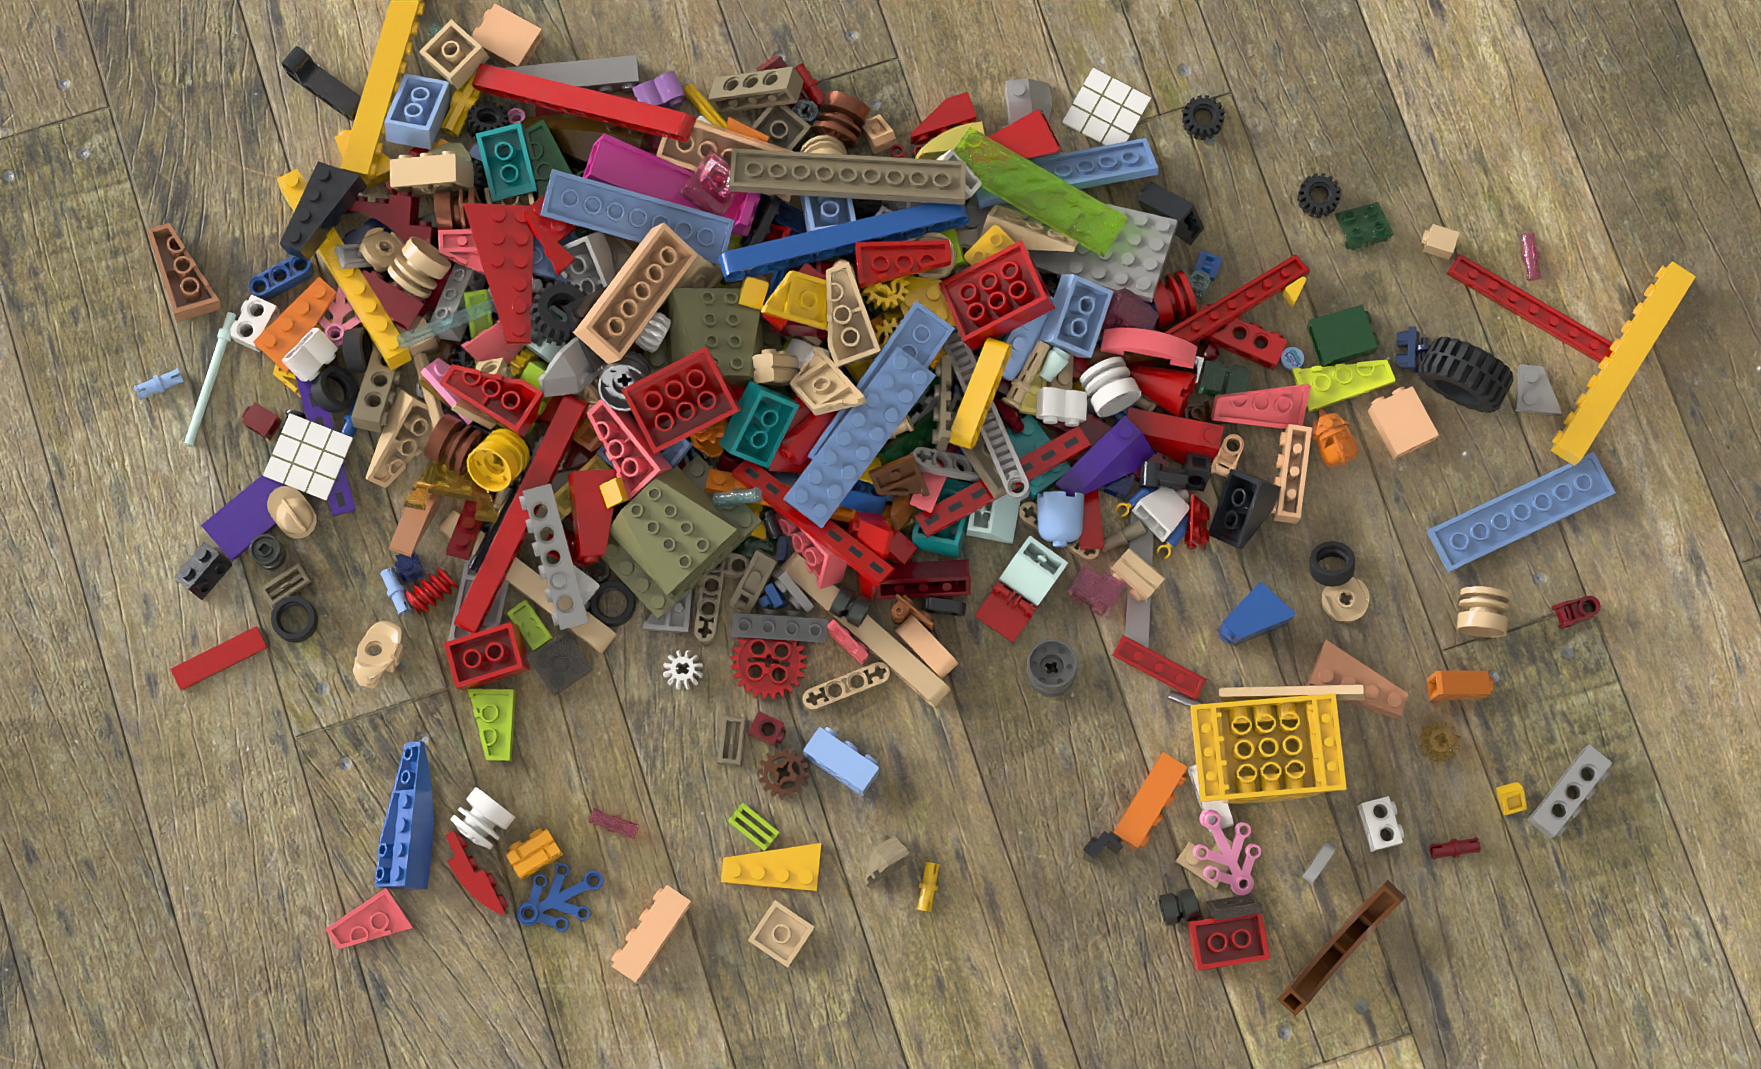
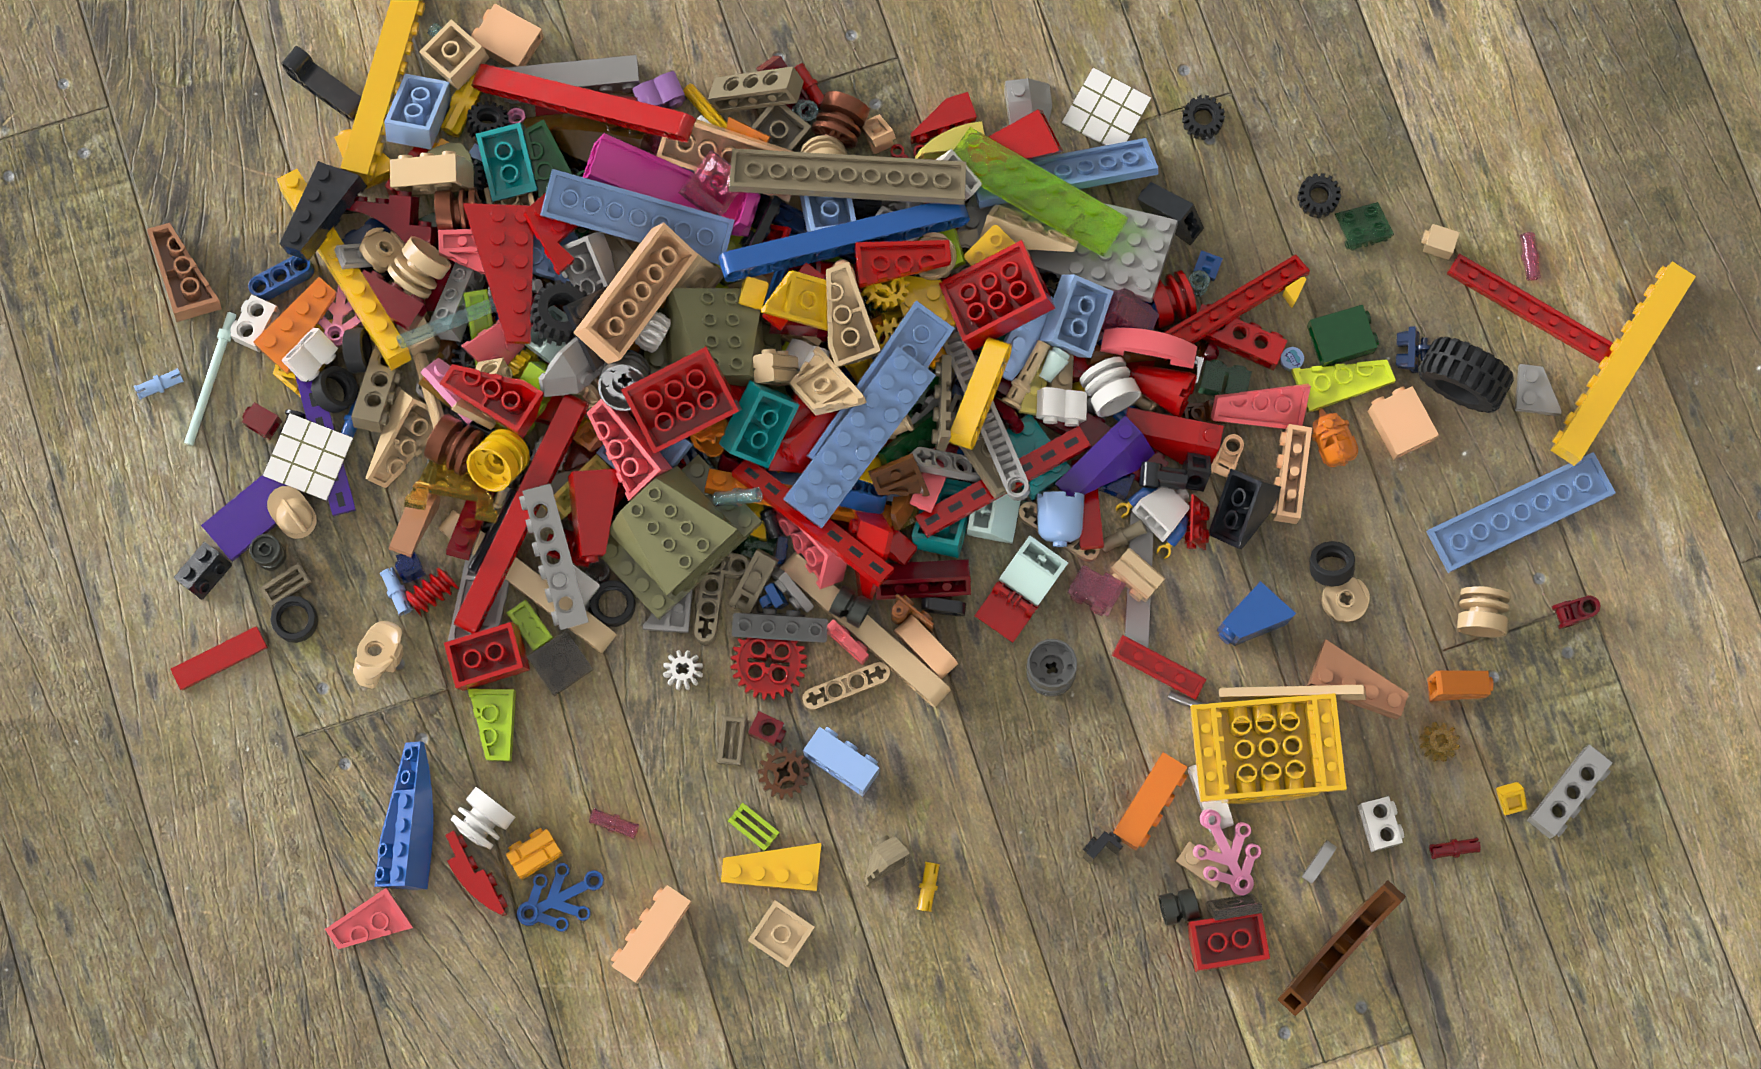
(614, 492): yellow slope -> none

